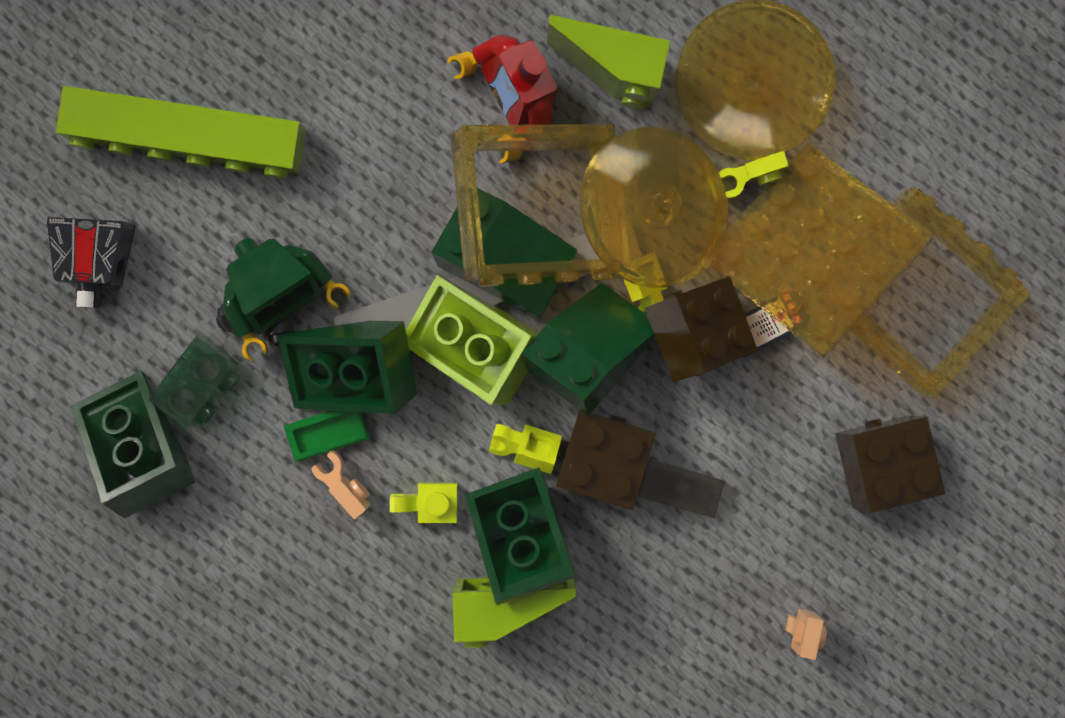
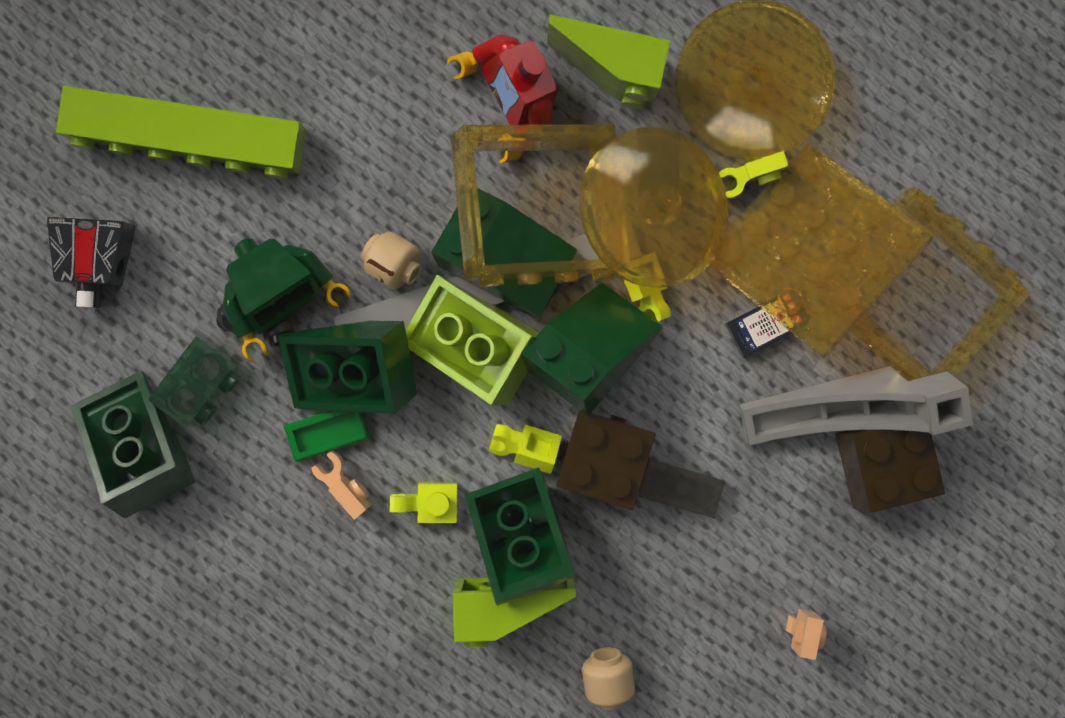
(391, 260): none -> tan head
(608, 678): none -> tan head
(701, 329): dark brown brick -> none
(861, 402): none -> light grey arch

